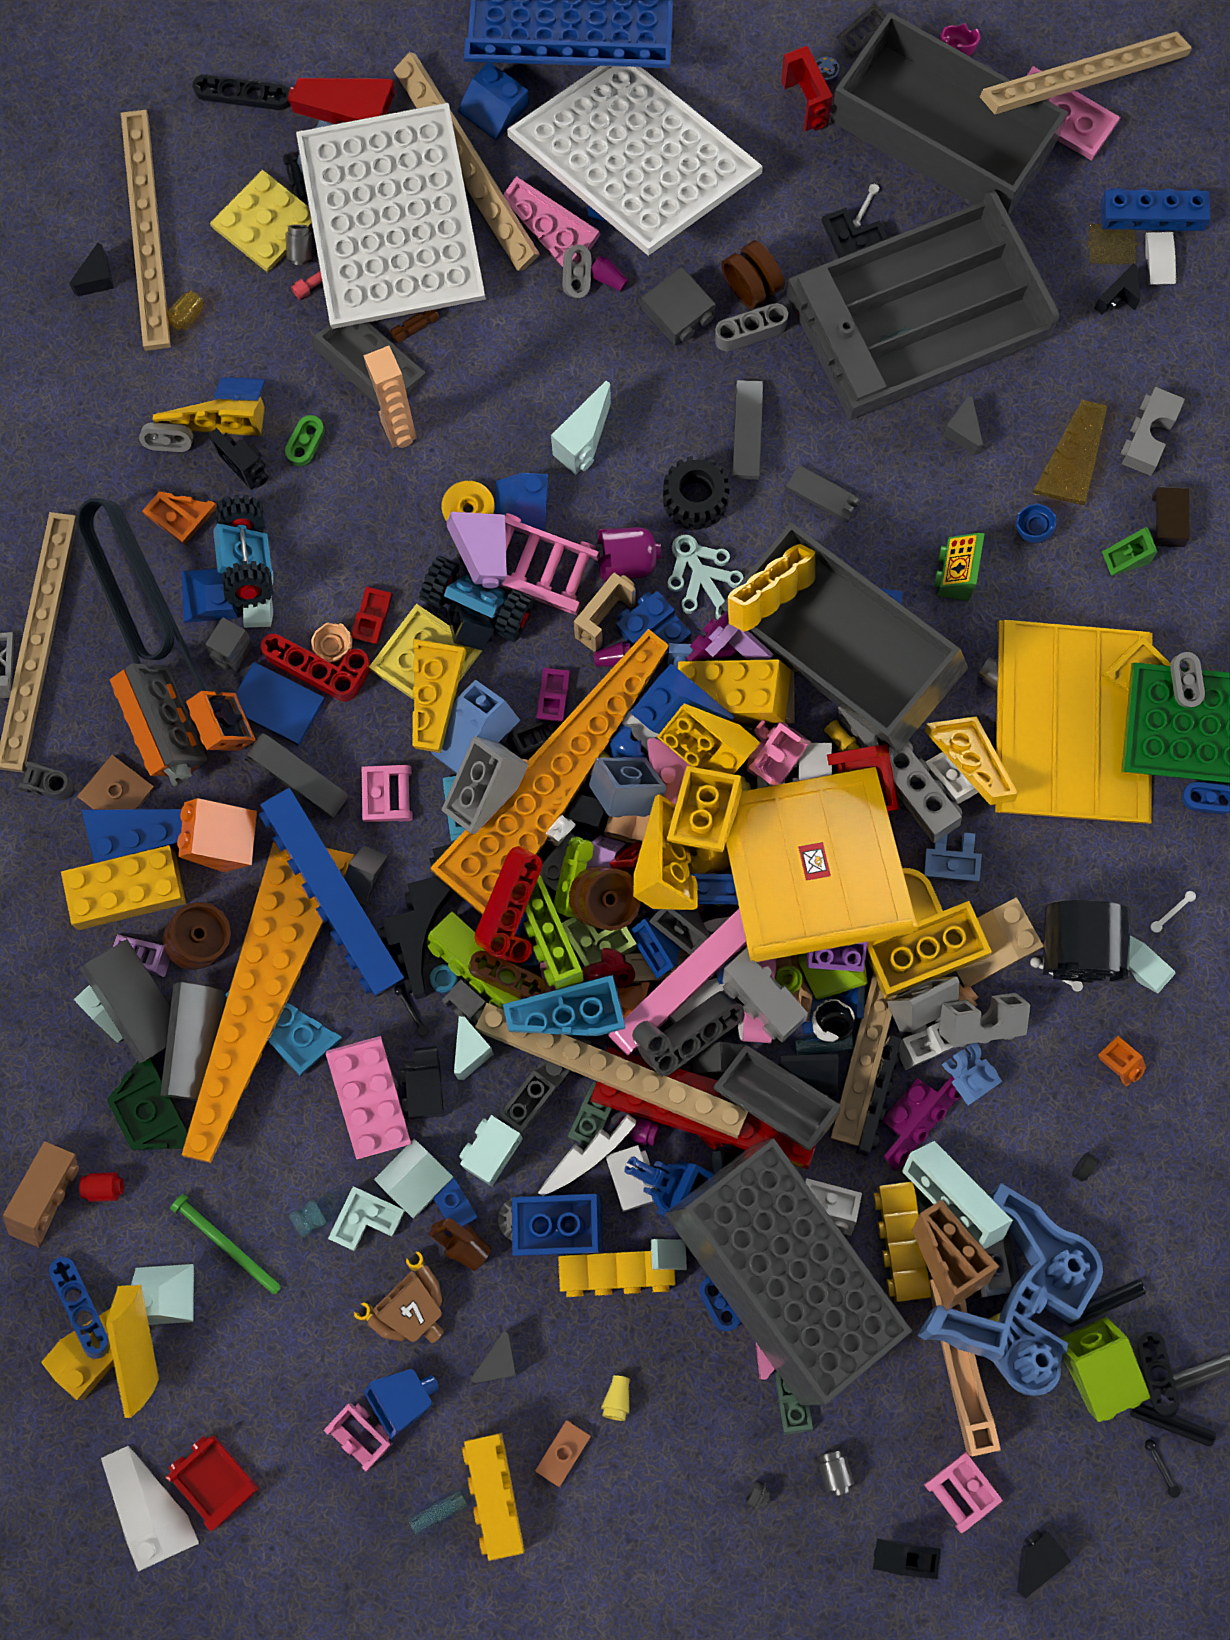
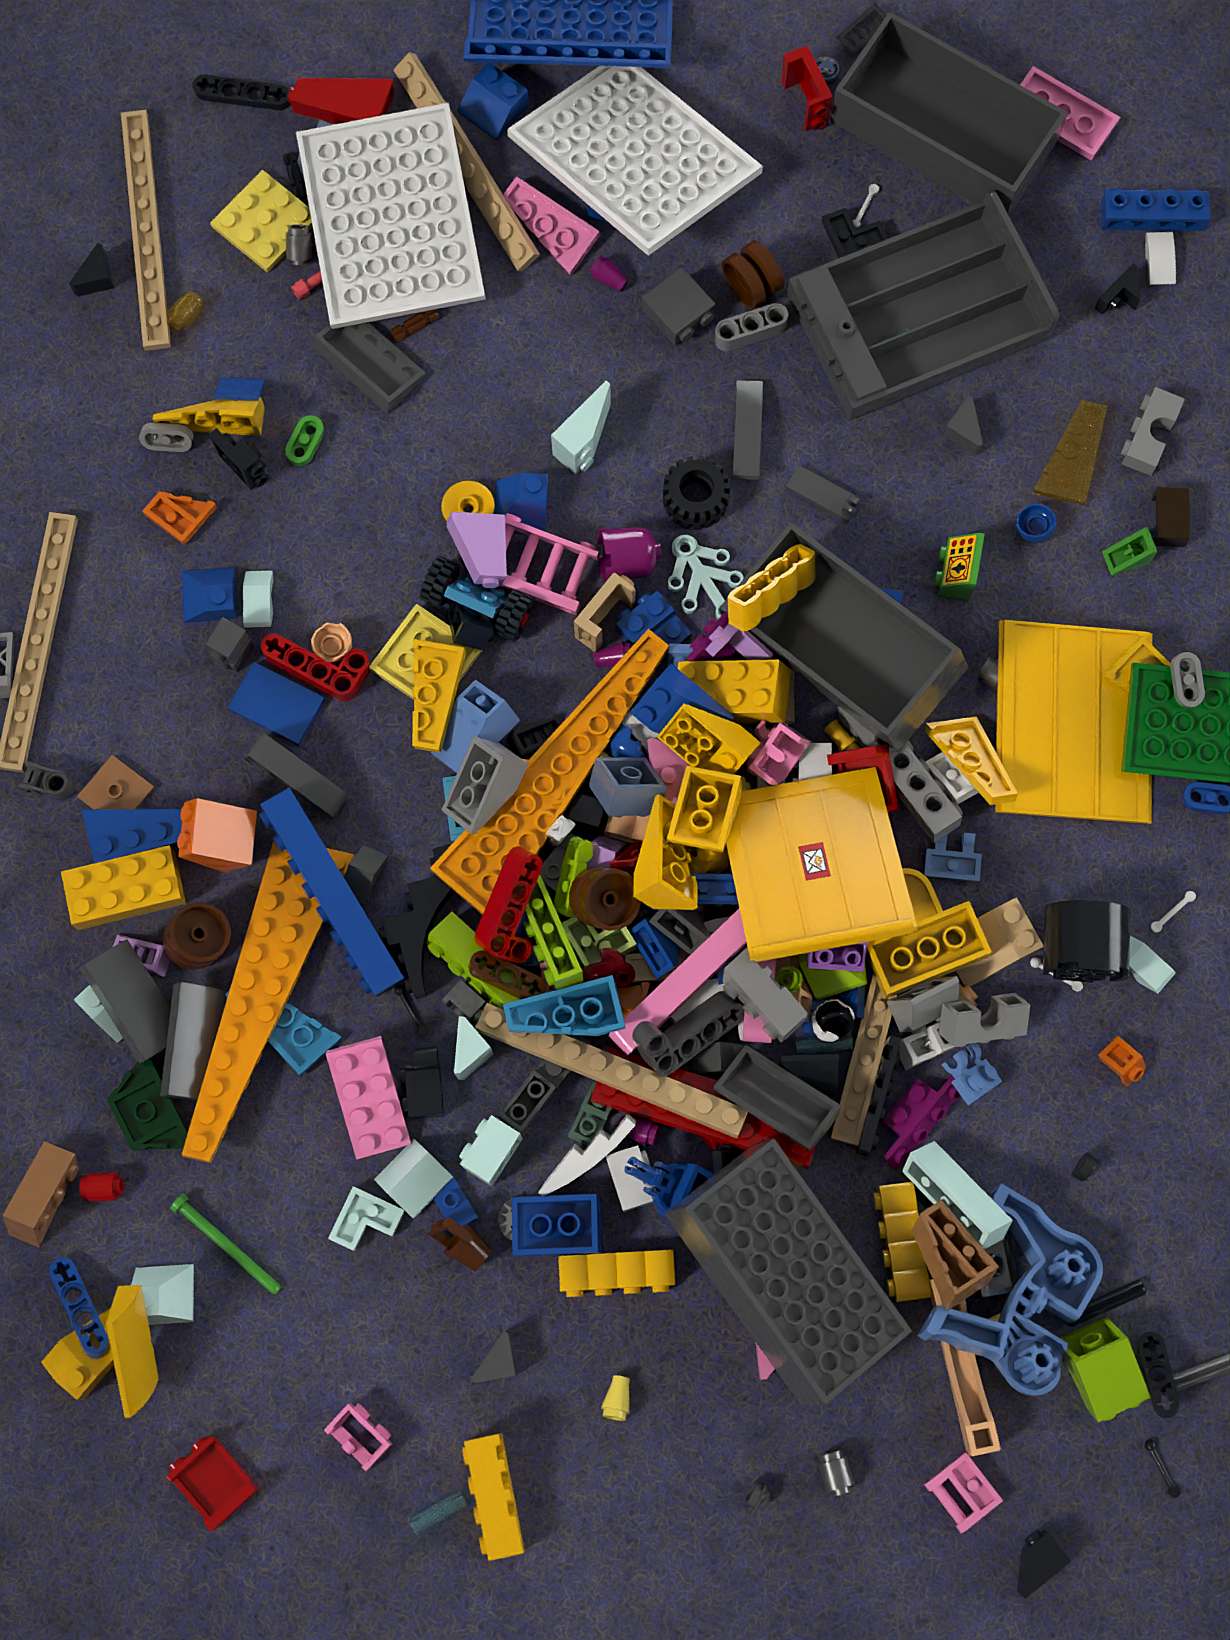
(148, 1514): white wedge -> none
(150, 694): piece -> none
(243, 551): plate -> none
(308, 1218): clear light blue wheel -> none
(372, 615): red slope -> none
(377, 795): bright pink plate -> none
(392, 397): light nougat arch -> none
(400, 1399): blue torso -> none
(408, 1308): medium nougat torso -> none
(443, 979): dark azure tile -> none
(553, 695): magenta slope -> none
(562, 1453): nougat plate -> none
(576, 271): light grey plate -> none
(668, 1254): light aqua slope -> none
(716, 1306): blue plate -> none
(794, 1417): sand green slope -> none
(839, 1203): white bracket -> none
(906, 1559): black slope -> none
(961, 35): dark pink hair -> none
(1085, 72): tan plate -> none
(1111, 245): clear yellow piece -> none
(1175, 1425): black axle -> none

